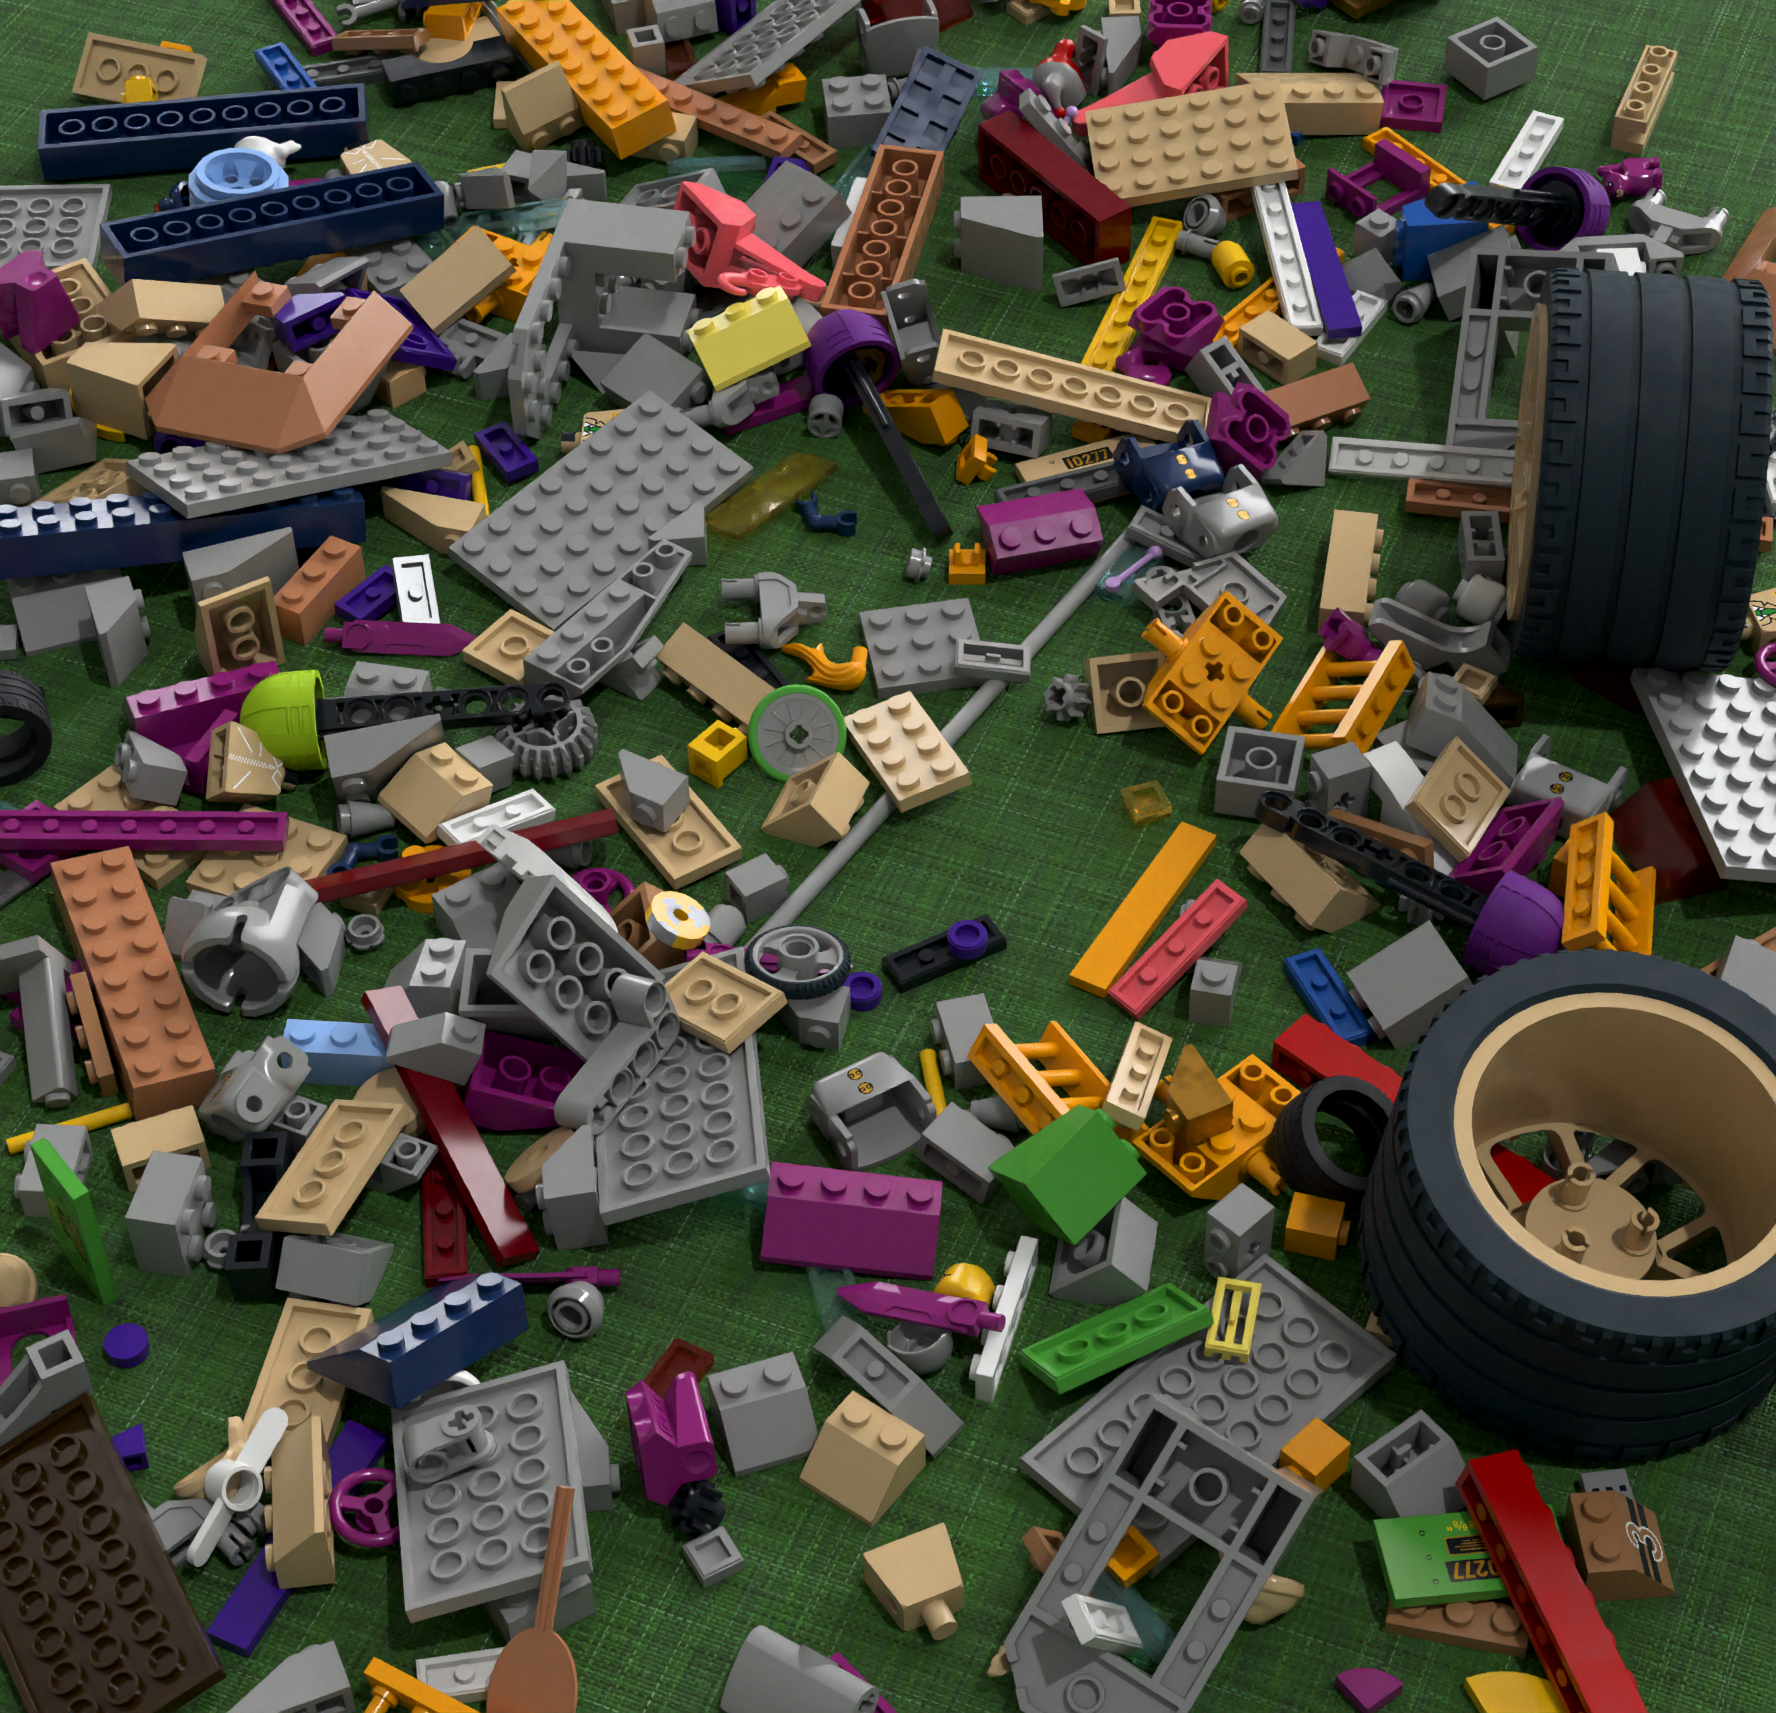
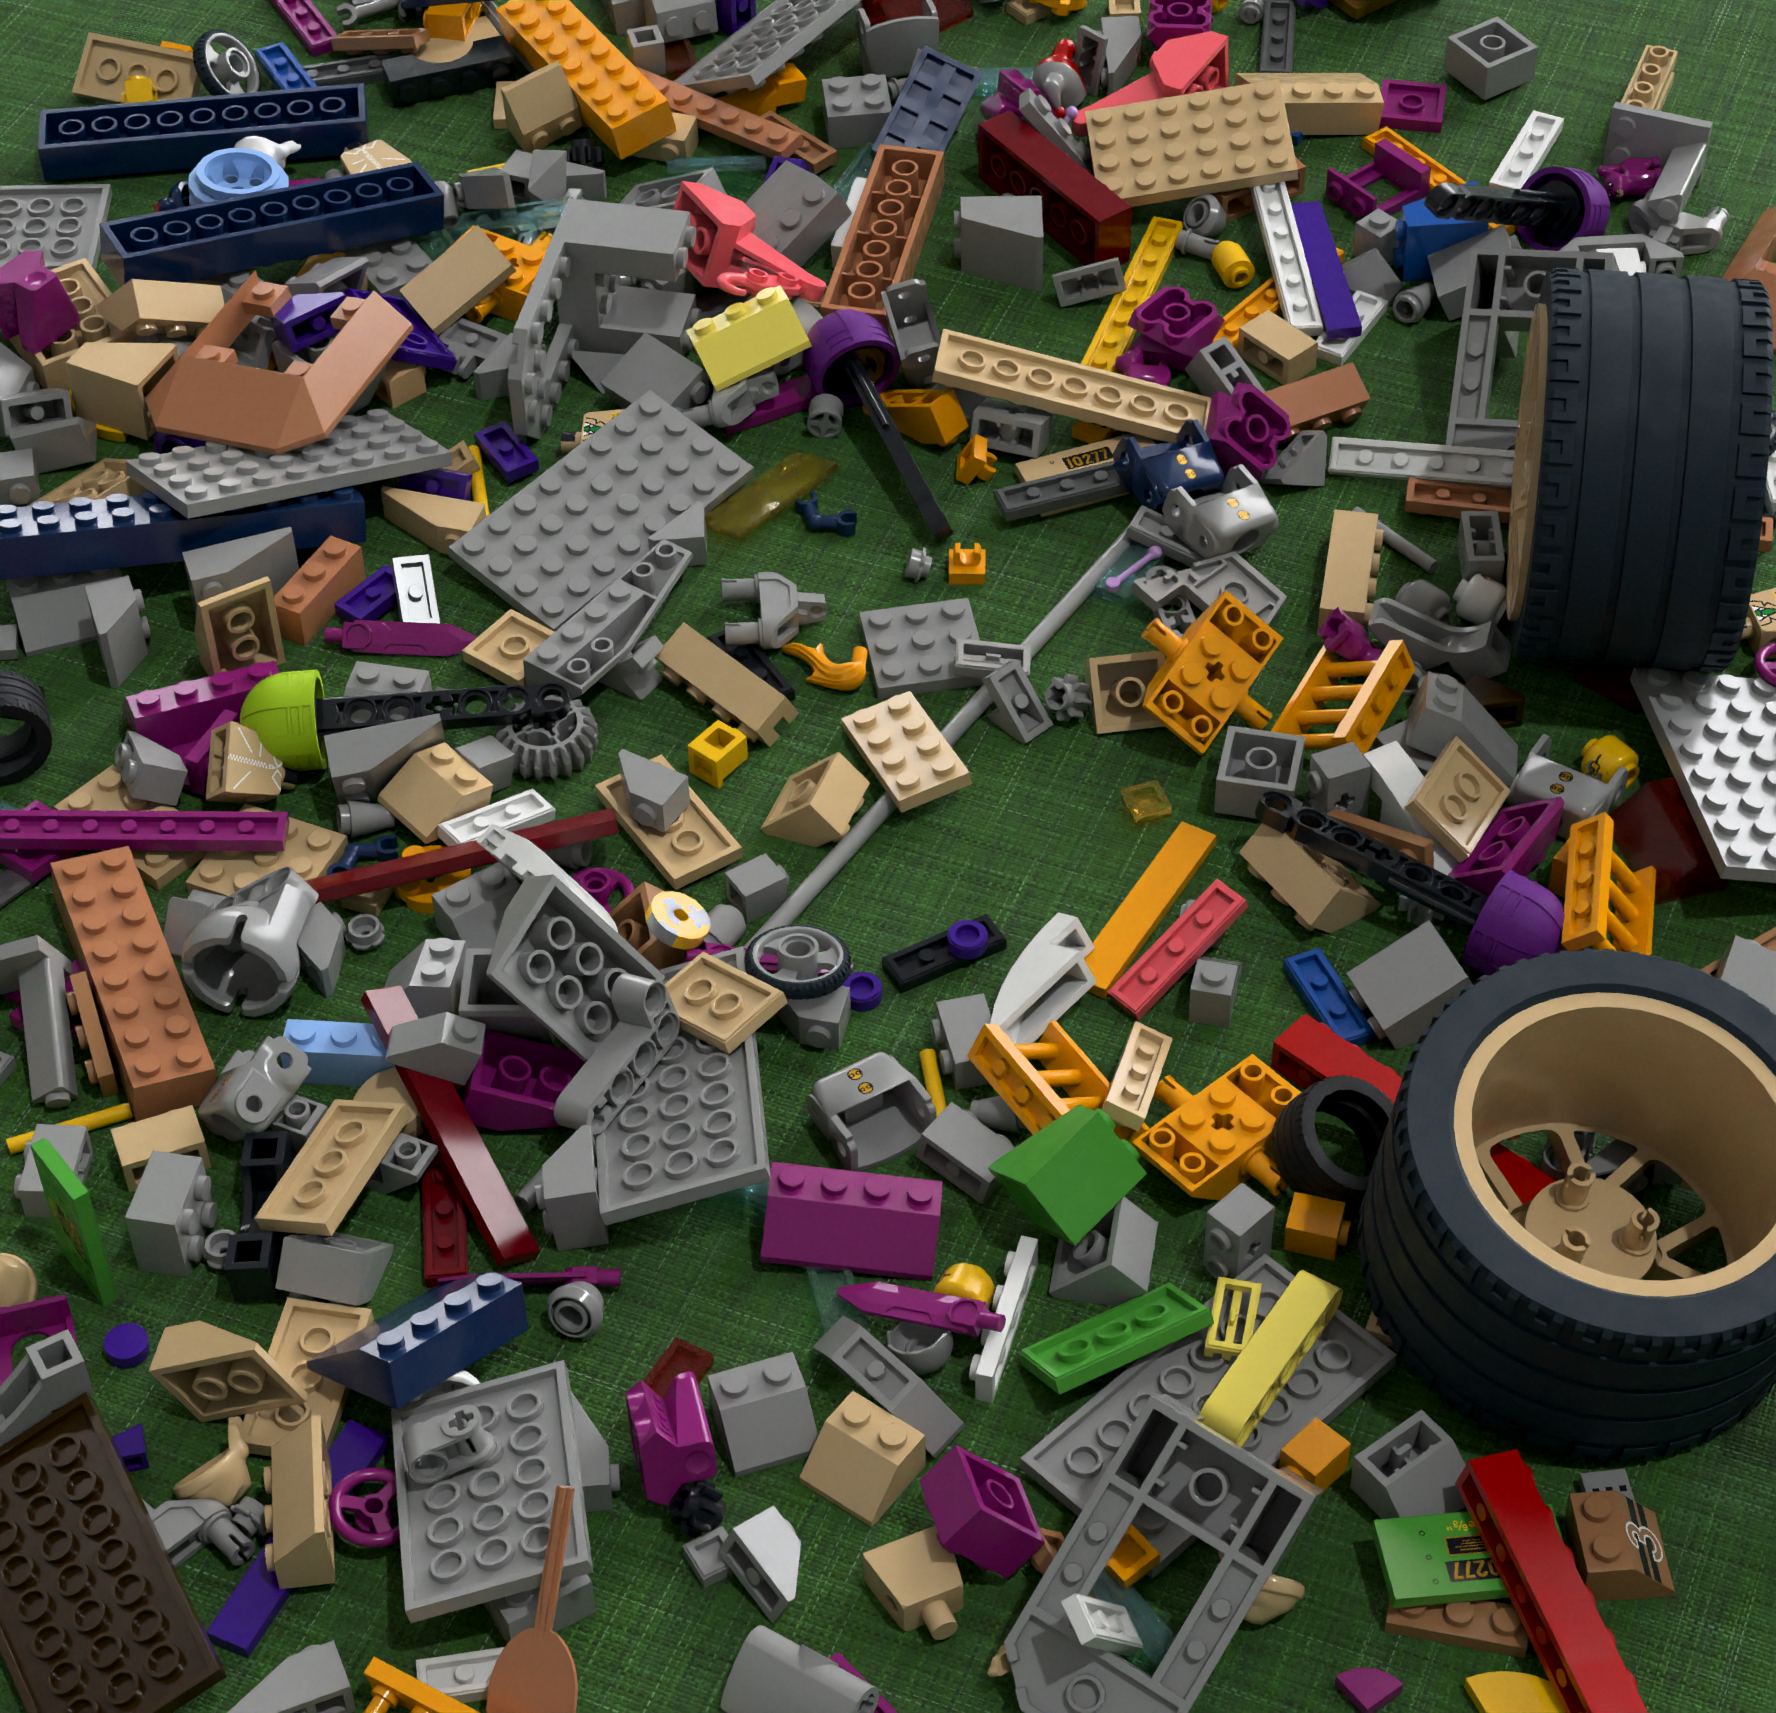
(221, 1372): none -> tan slope
(223, 72): none -> light grey wheel
(249, 1464): white piece -> none
(527, 1168): tan tile -> none
(765, 1560): none -> slope
(779, 715): light grey wheel -> none
(981, 1512): none -> magenta brick
(1018, 705): none -> light grey slope
(1039, 531): magenta slope -> none
(1044, 980): none -> white slope
(1196, 1101): pearl gold slope -> none
(1271, 1357): none -> light yellow beam
(1357, 53): light grey slope -> none
(1406, 548): none -> light grey piece
(1476, 681): tan tile -> none
(1605, 756): none -> yellow head
(1674, 138): none -> light grey piece

